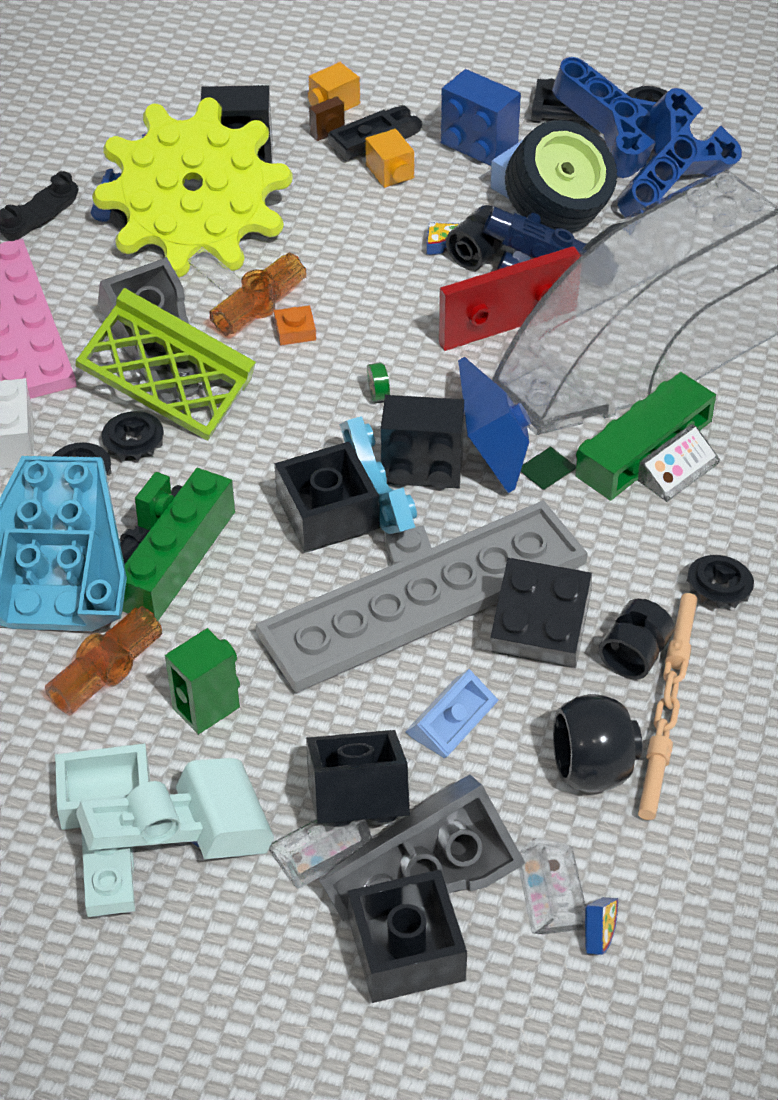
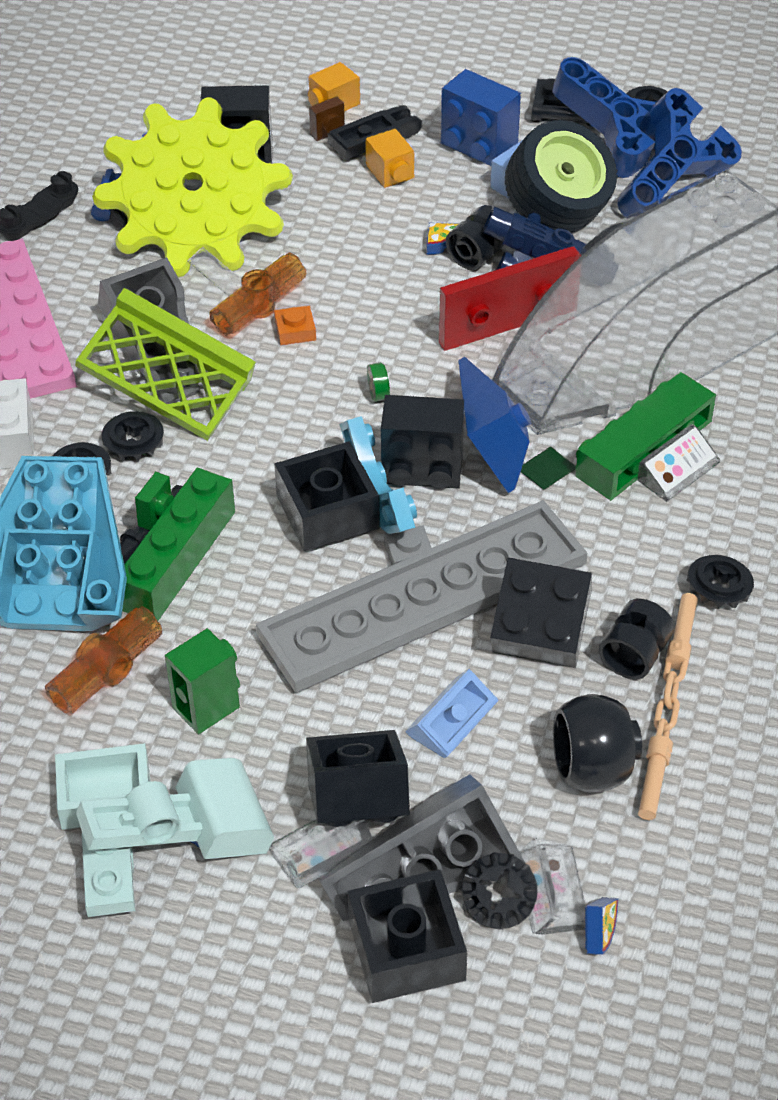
(478, 898): none -> black gear

